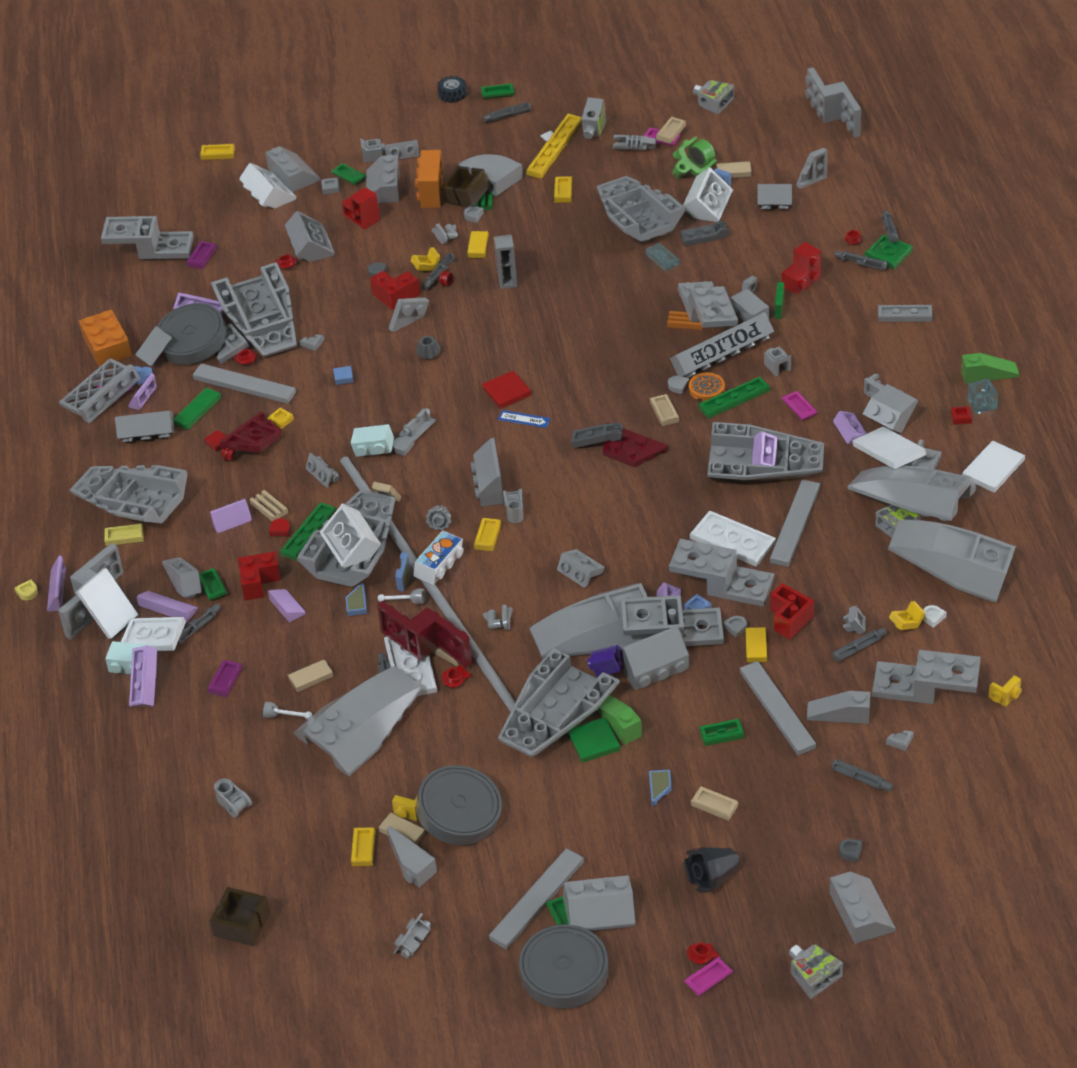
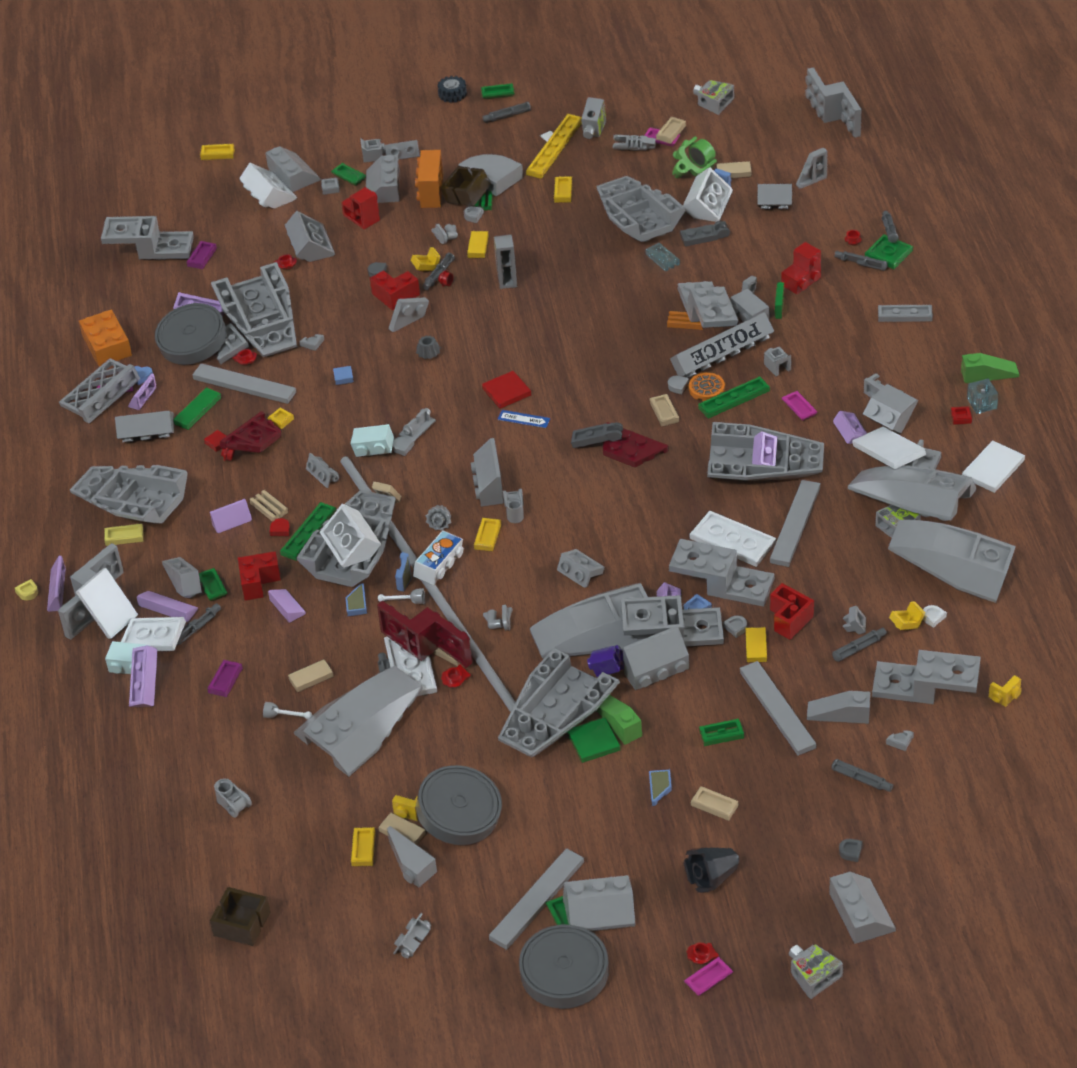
(153, 346): light grey hinge -> none

